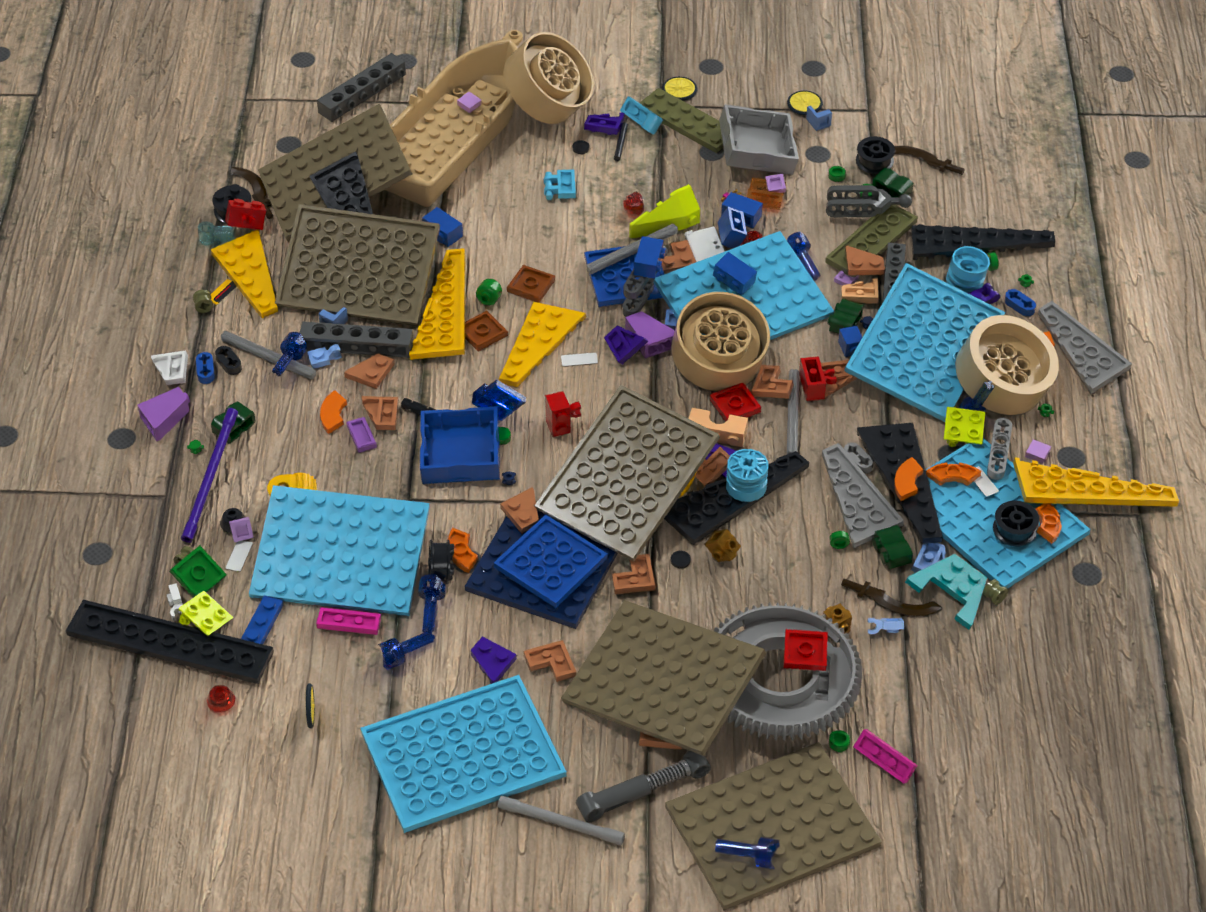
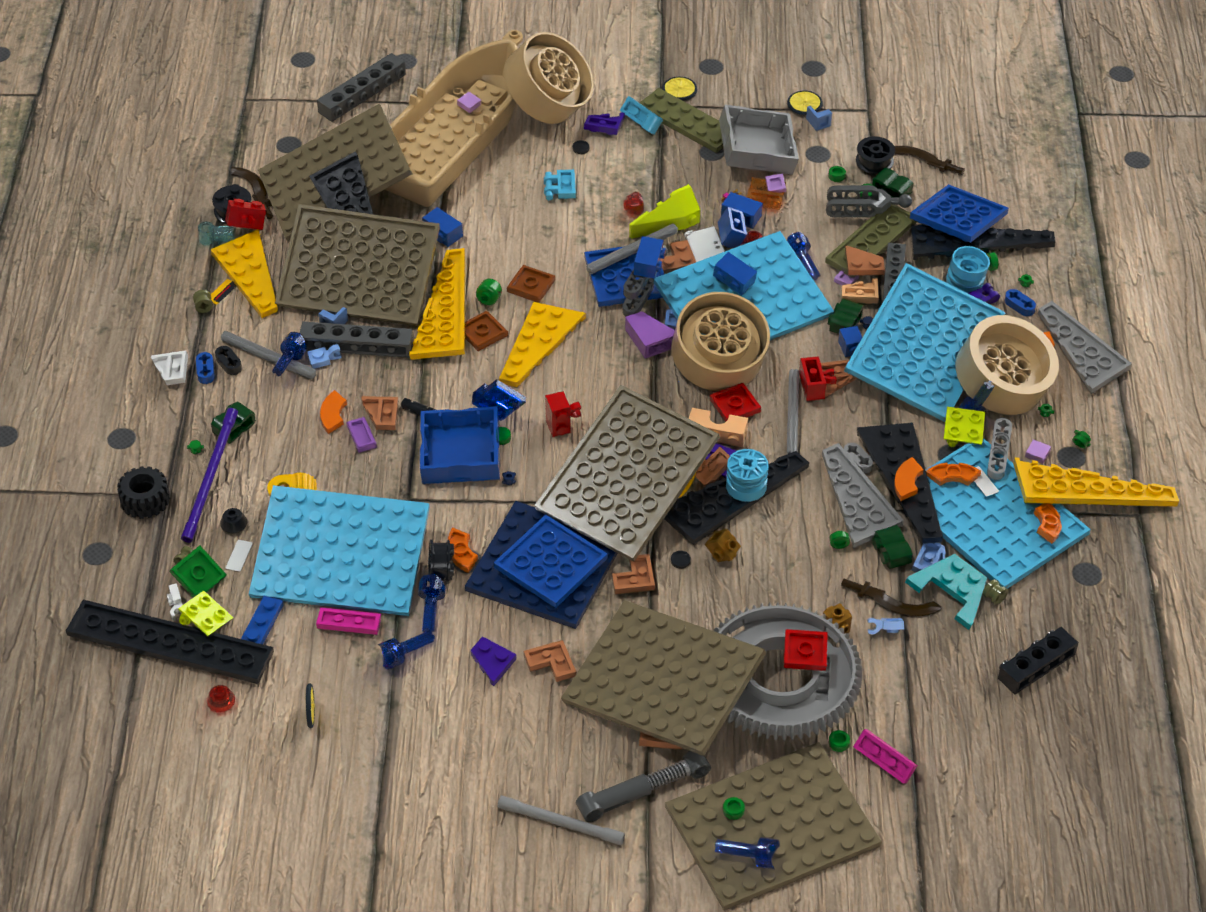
(147, 503): none -> black tyre
(164, 412): medium lavender slope -> none
(241, 529): lavender tile -> none
(371, 371): nougat wing -> none
(462, 753): medium azure plate -> none
(521, 510): nougat wing -> none
(579, 359): white sticker -> none
(620, 143): black bar -> none
(624, 343): dark purple wing -> none
(733, 808): none -> green tile
(769, 385): nougat plate -> none
(959, 213): none -> blue plate
(1015, 523): black wheel -> none
(1037, 660): none -> black brick
(1081, 439): none -> green plate

